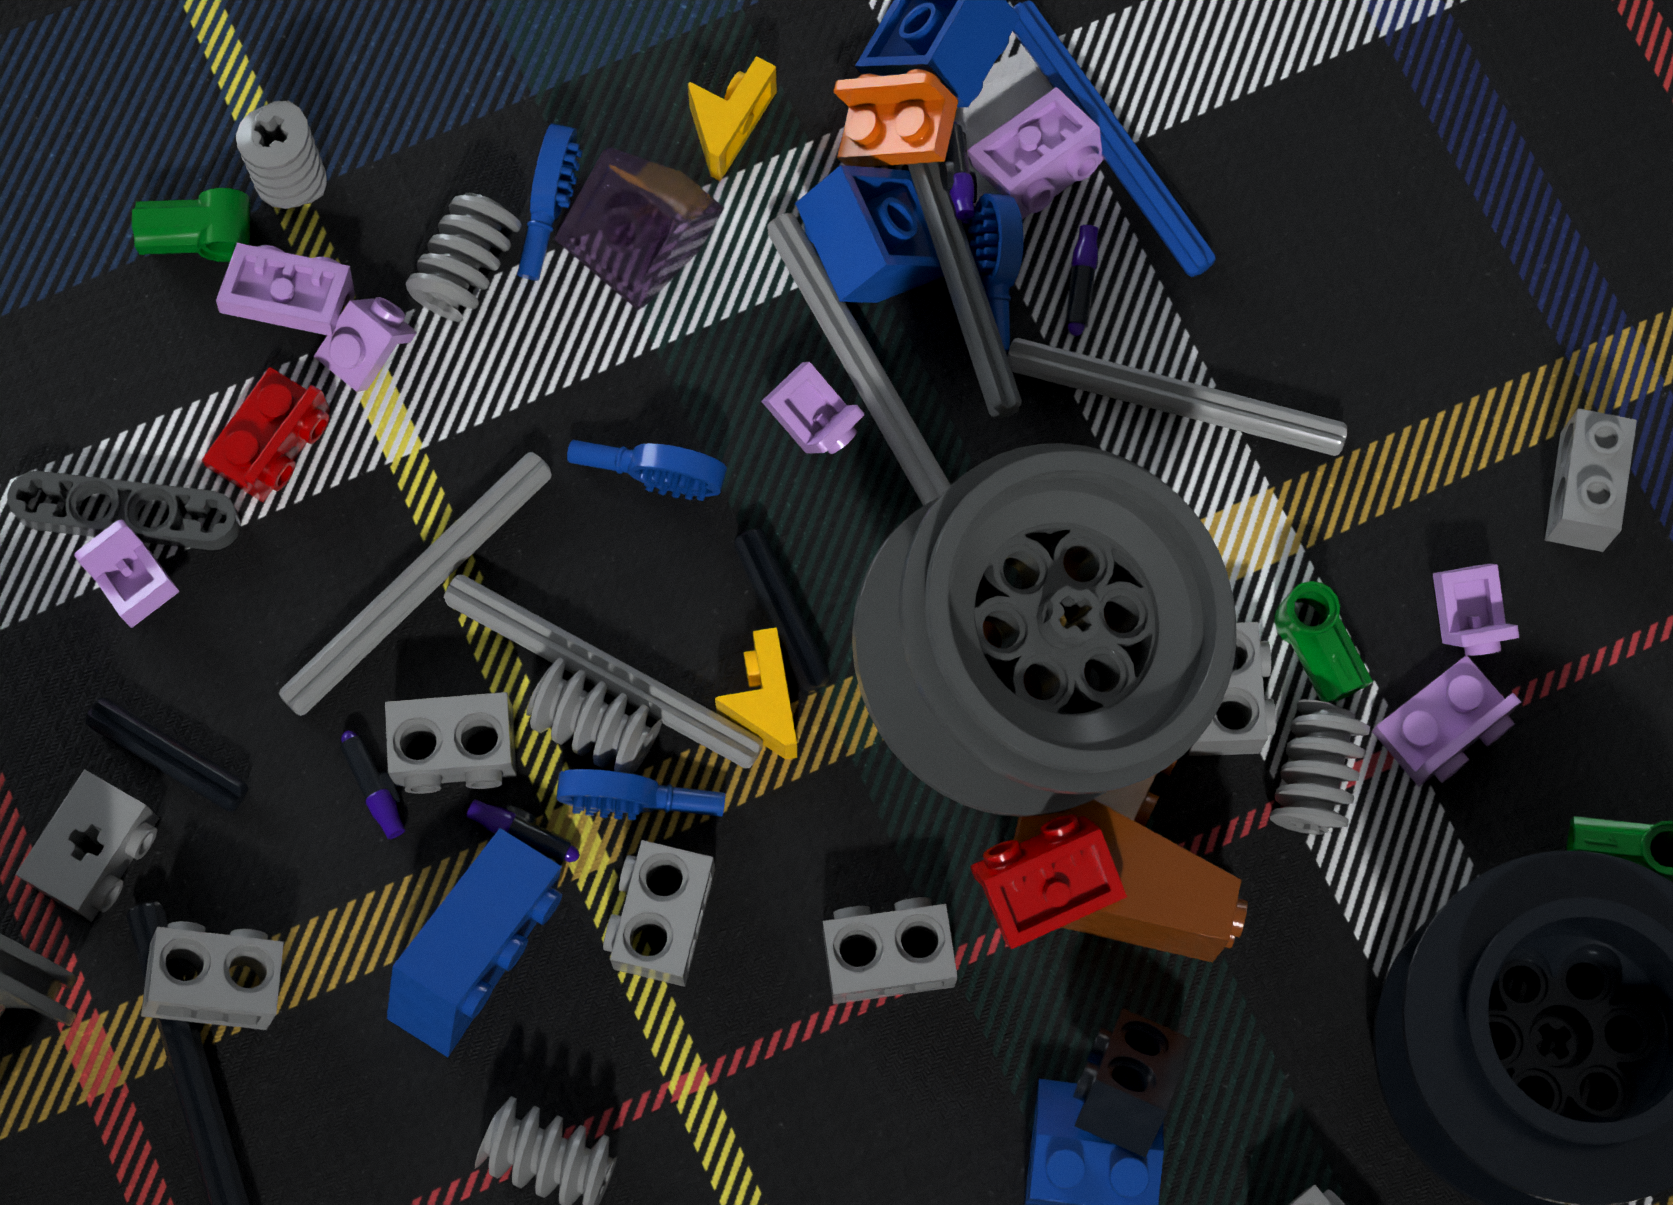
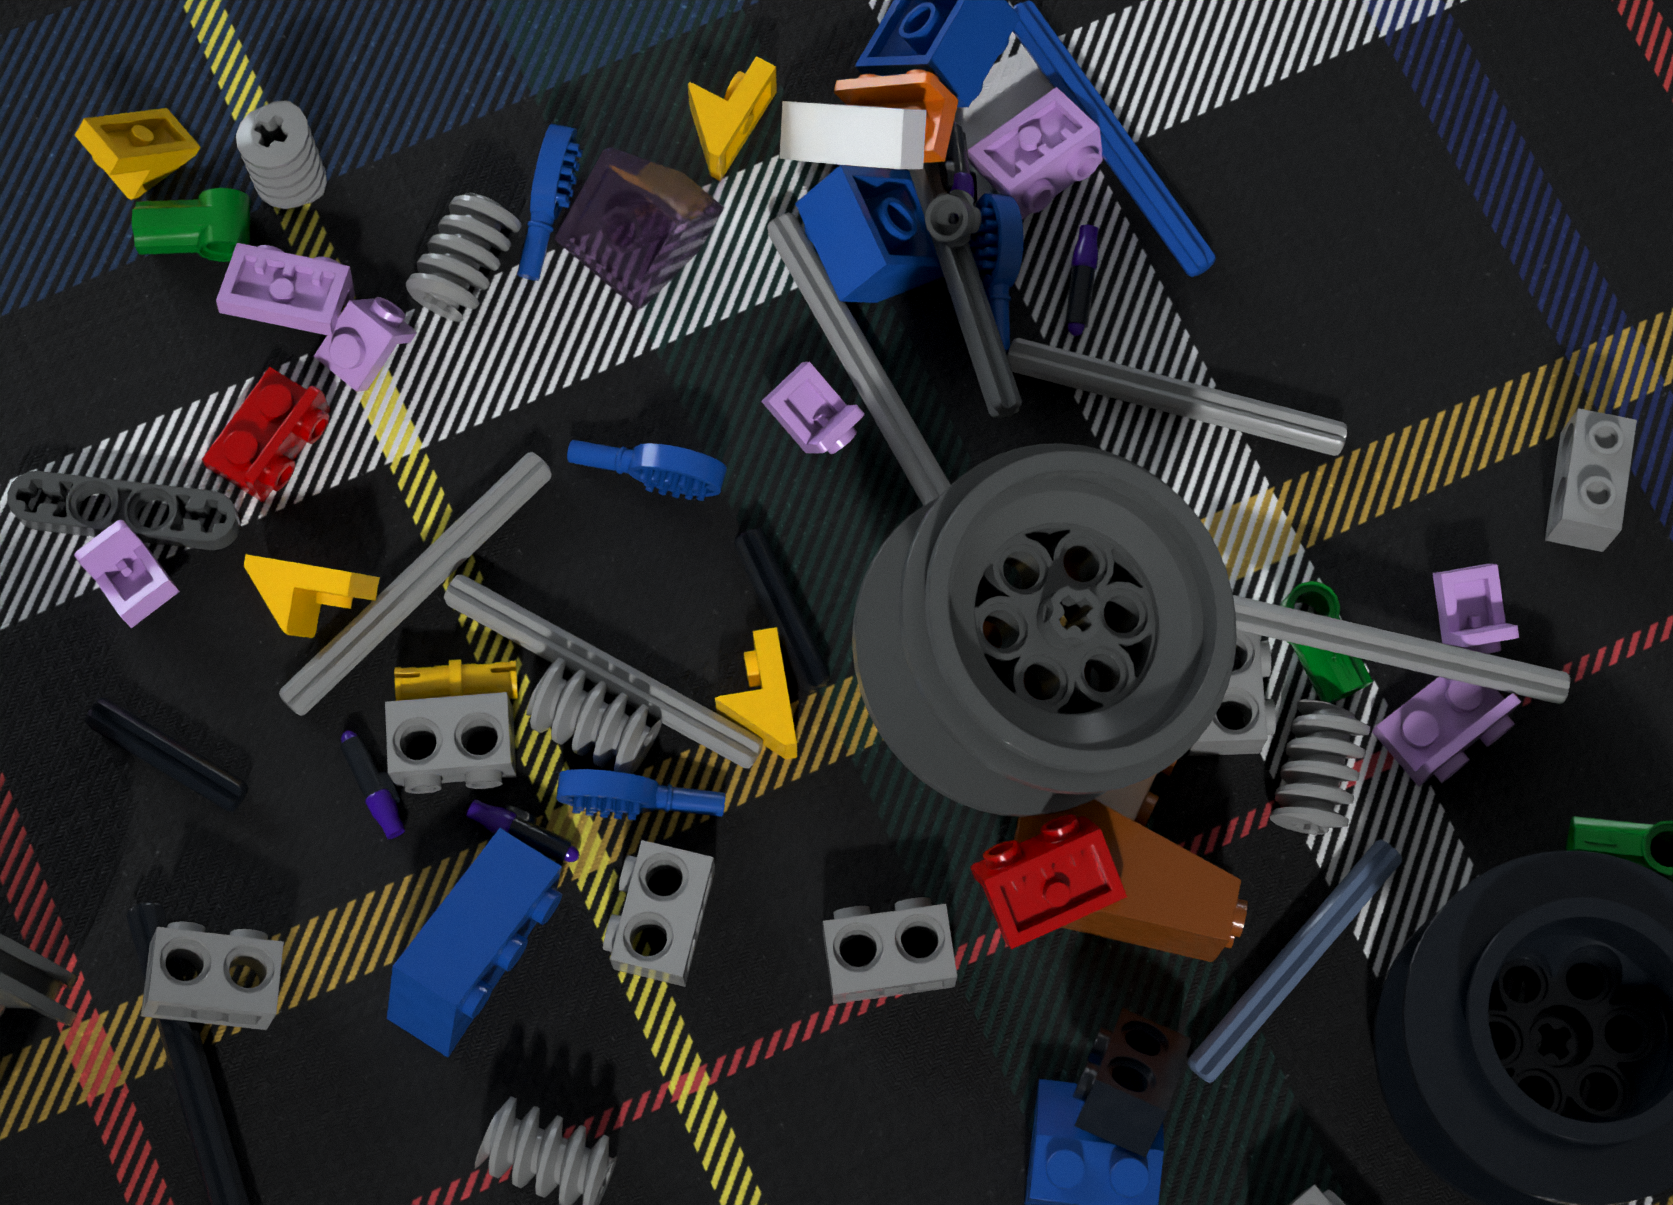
(97, 815): light grey brick -> none
(137, 147): none -> yellow slope
(298, 590): none -> yellow slope
(456, 680): none -> yellow pin
(853, 135): none -> white slope
(939, 213): none -> dark grey plate
(1294, 961): none -> sand blue axle
(1401, 650): none -> light grey axle

